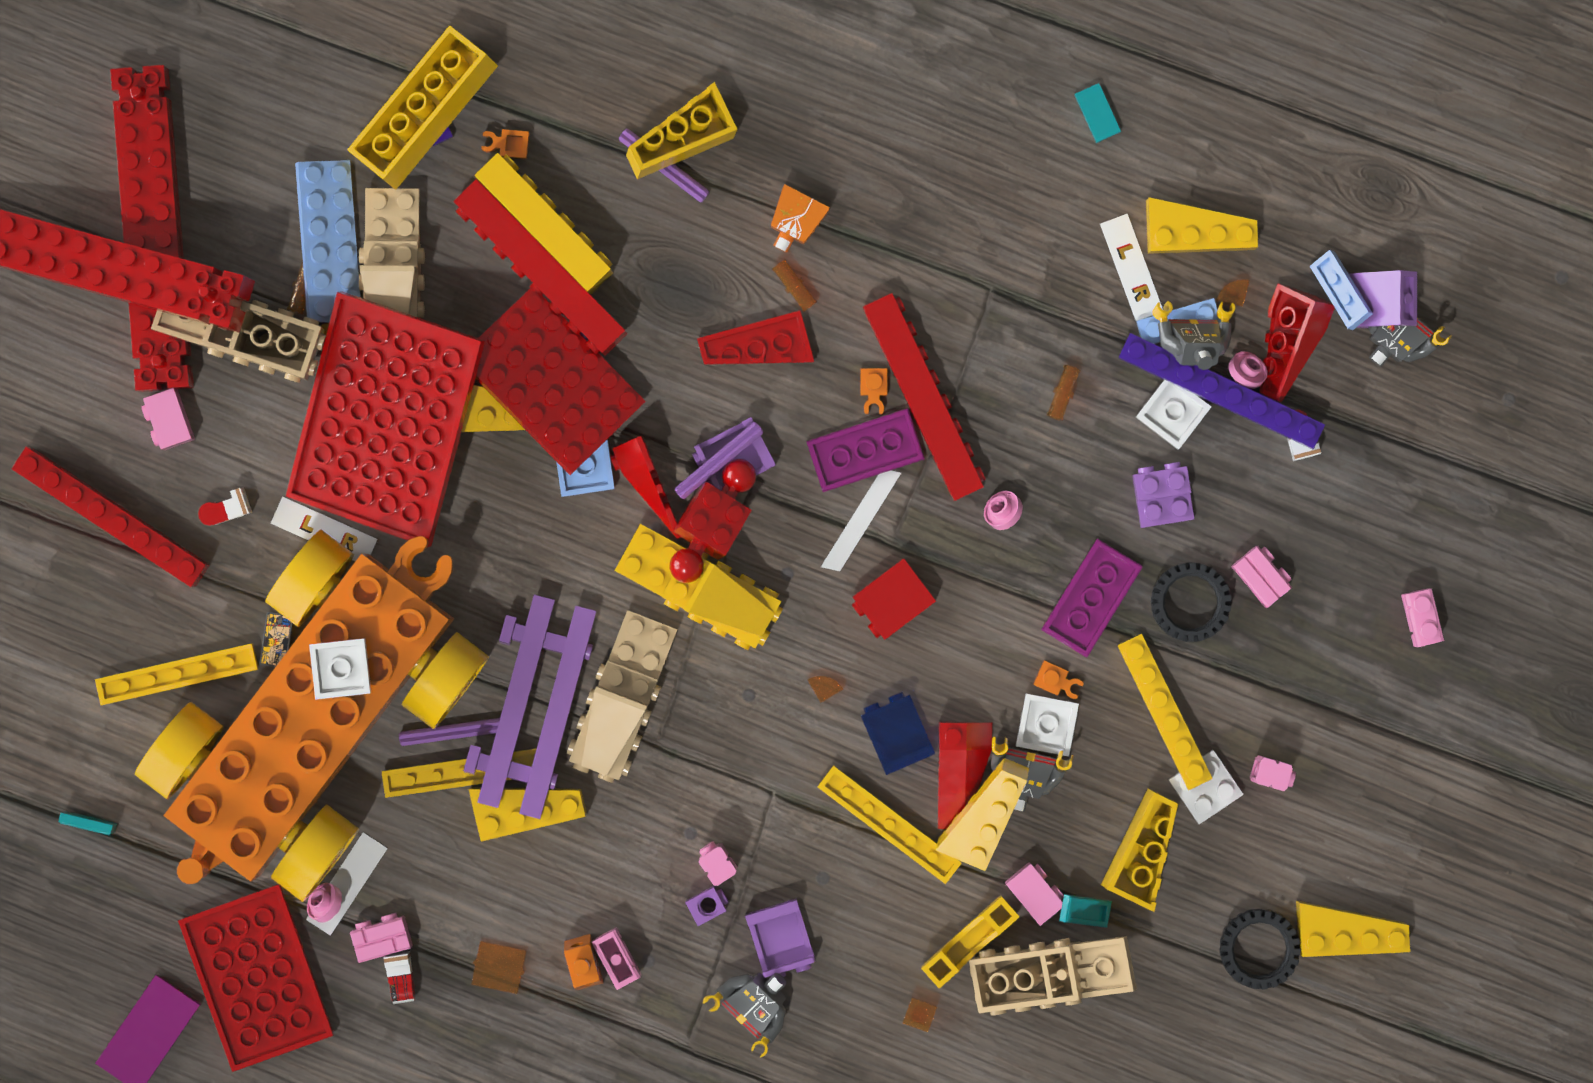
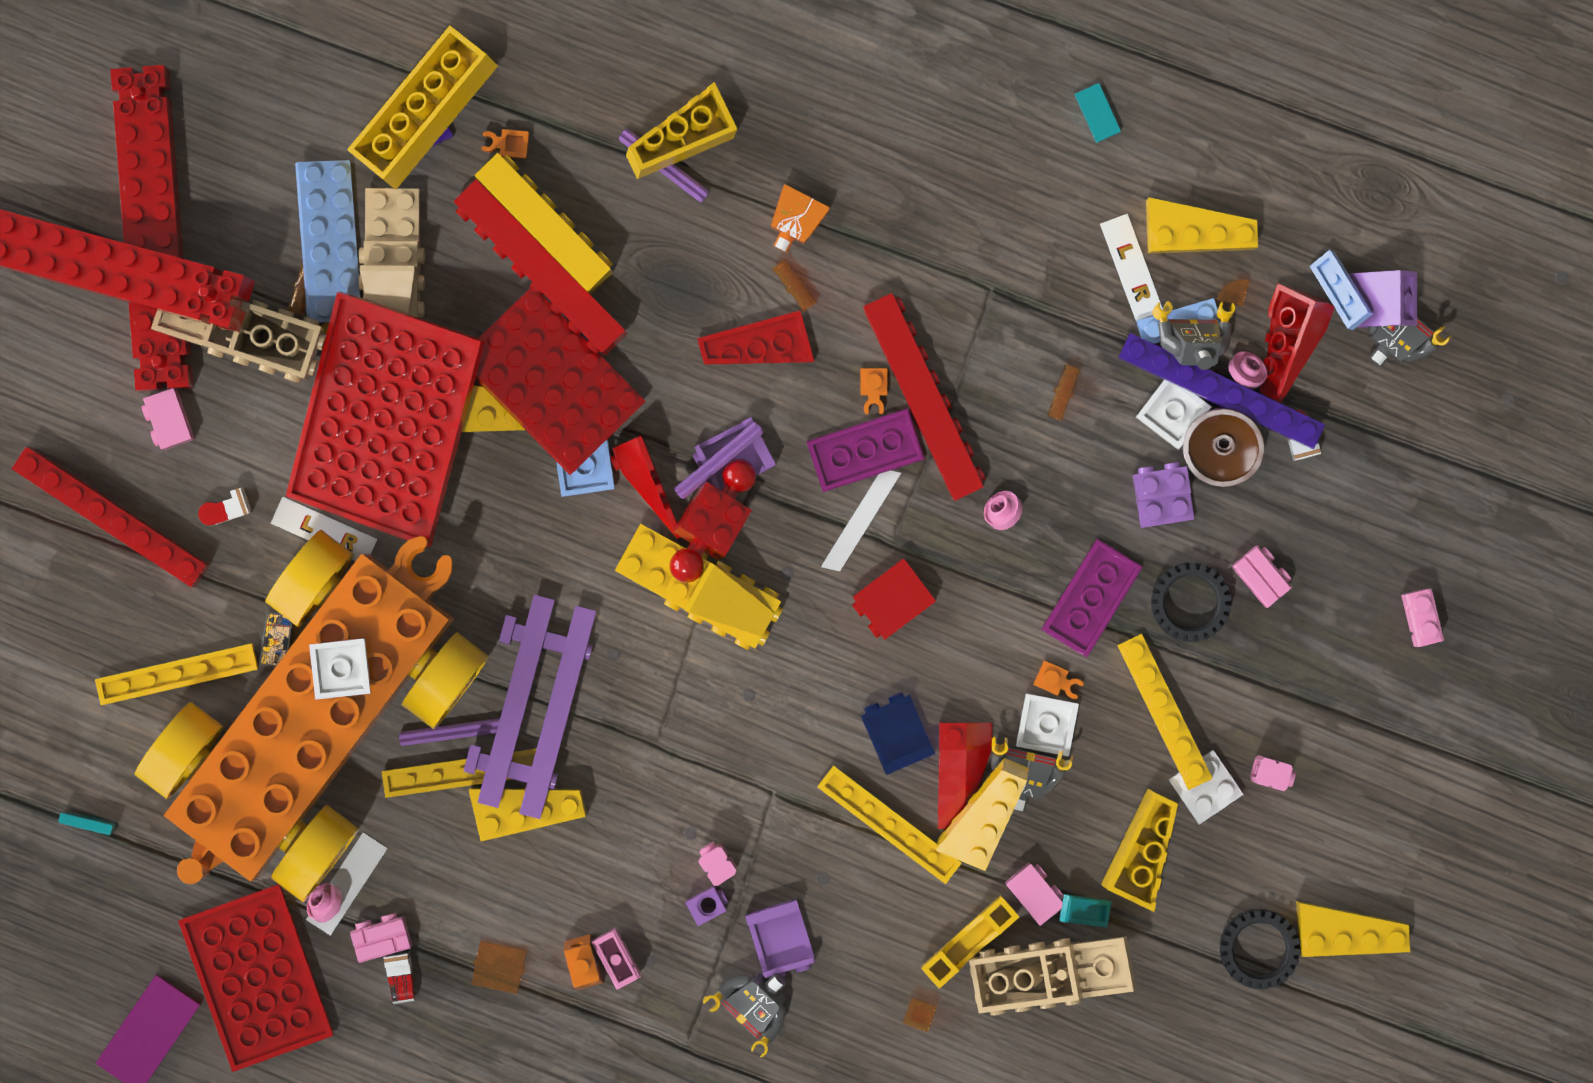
(622, 698): tan wedge -> none
(824, 687): clear orange tile -> none
(1219, 463): none -> reddish brown dish

